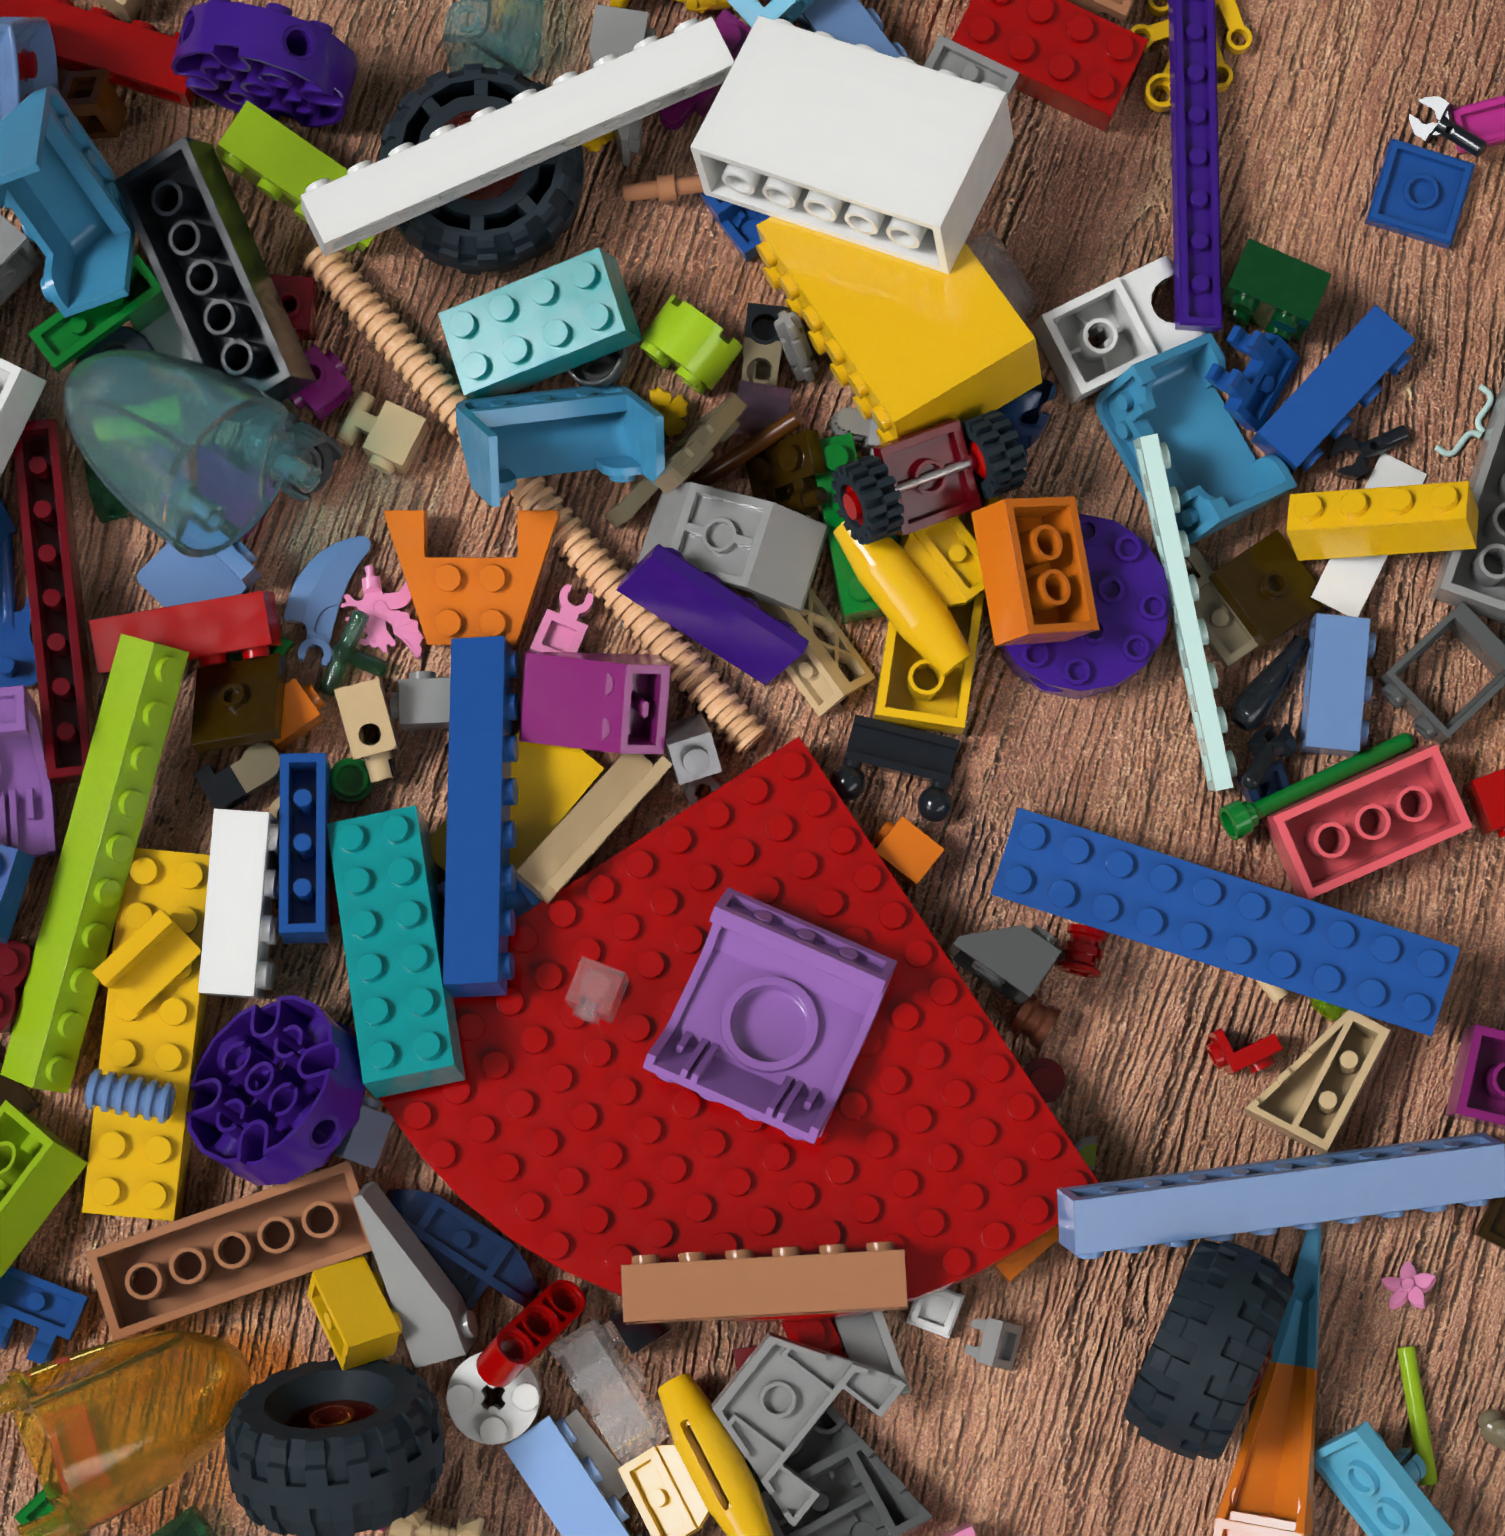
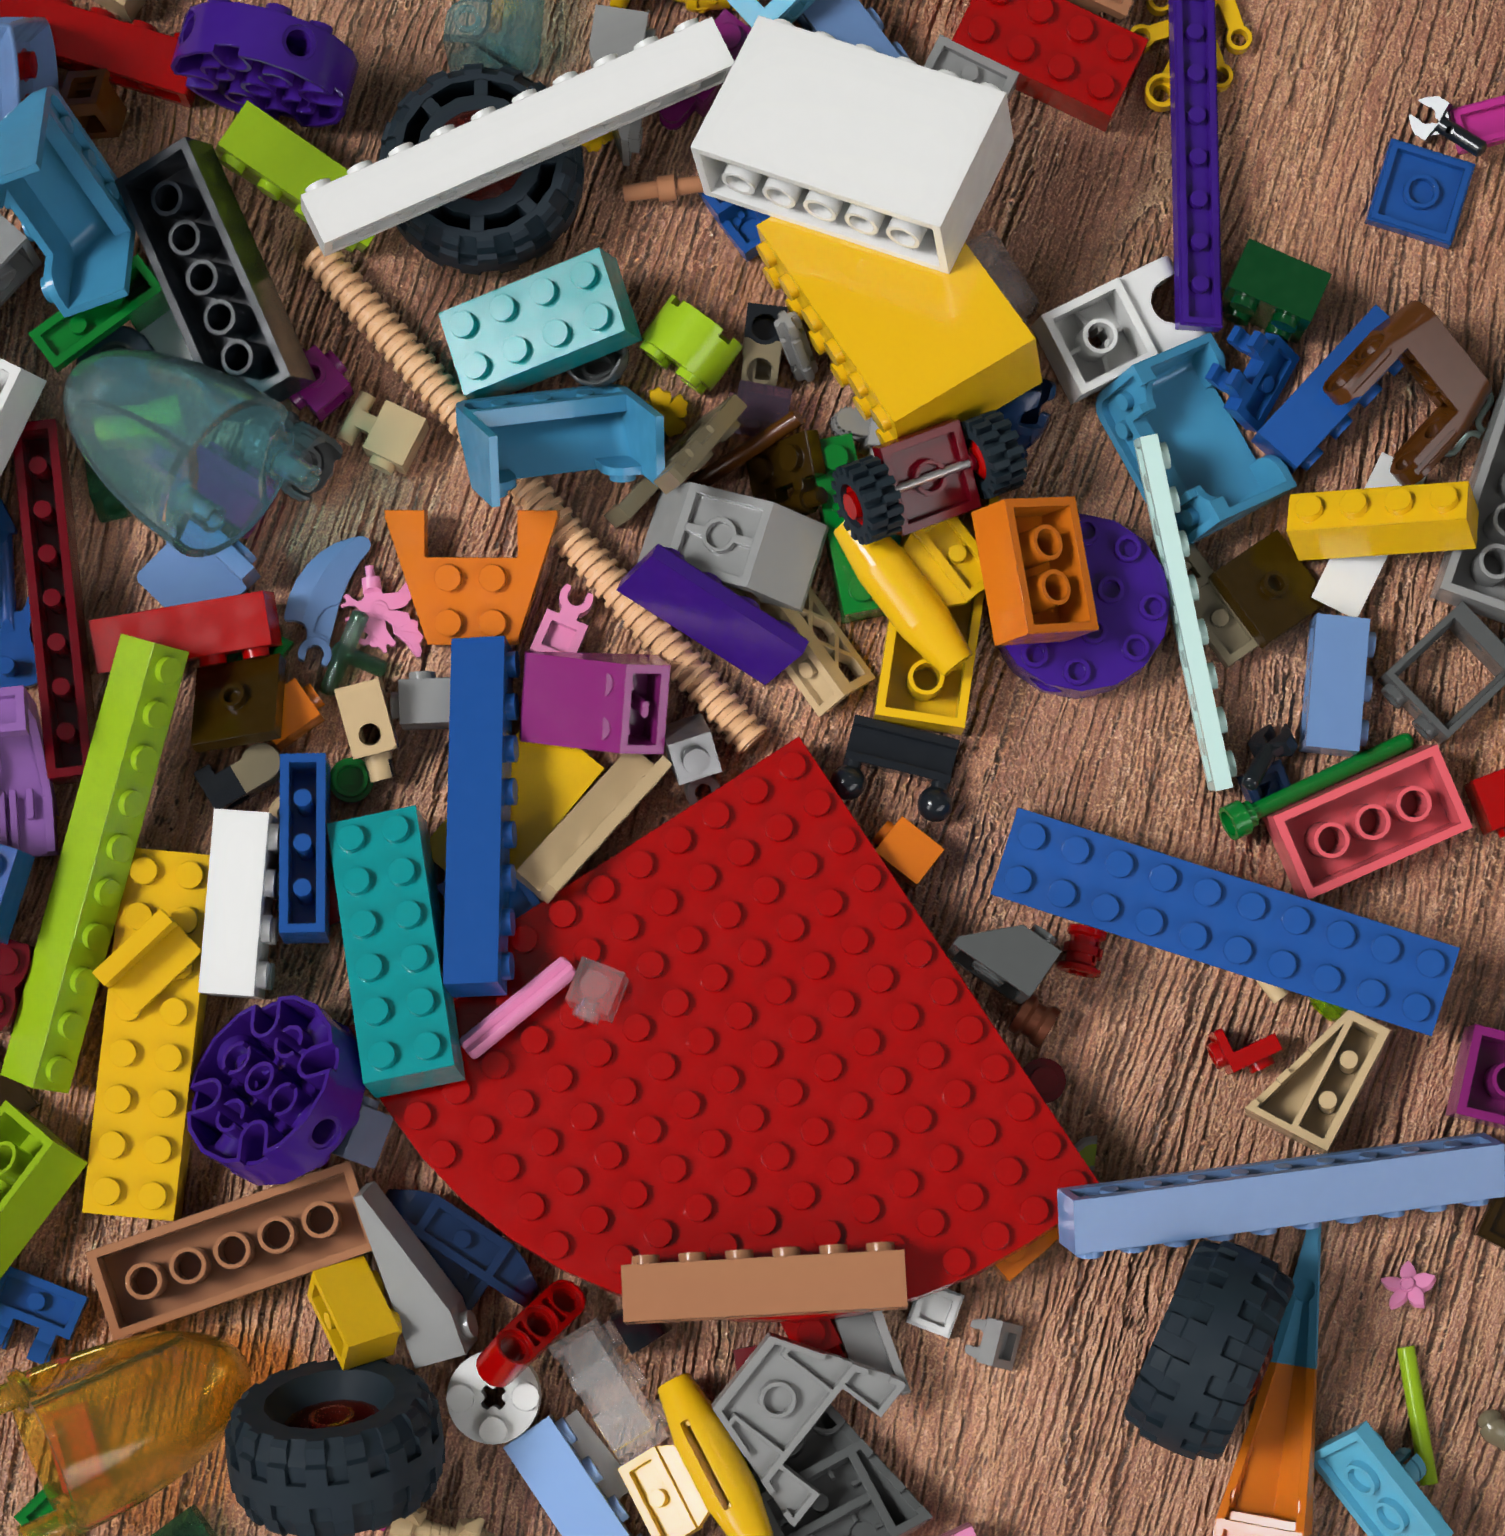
(129, 1095): medium blue piece -> none
(300, 301): dark red brick -> none
(517, 1007): none -> bright pink axle
(772, 1016): medium lavender panel -> none
(1263, 691): black piece -> none
(1366, 450): black bar -> none
(1440, 369): none -> reddish brown connector

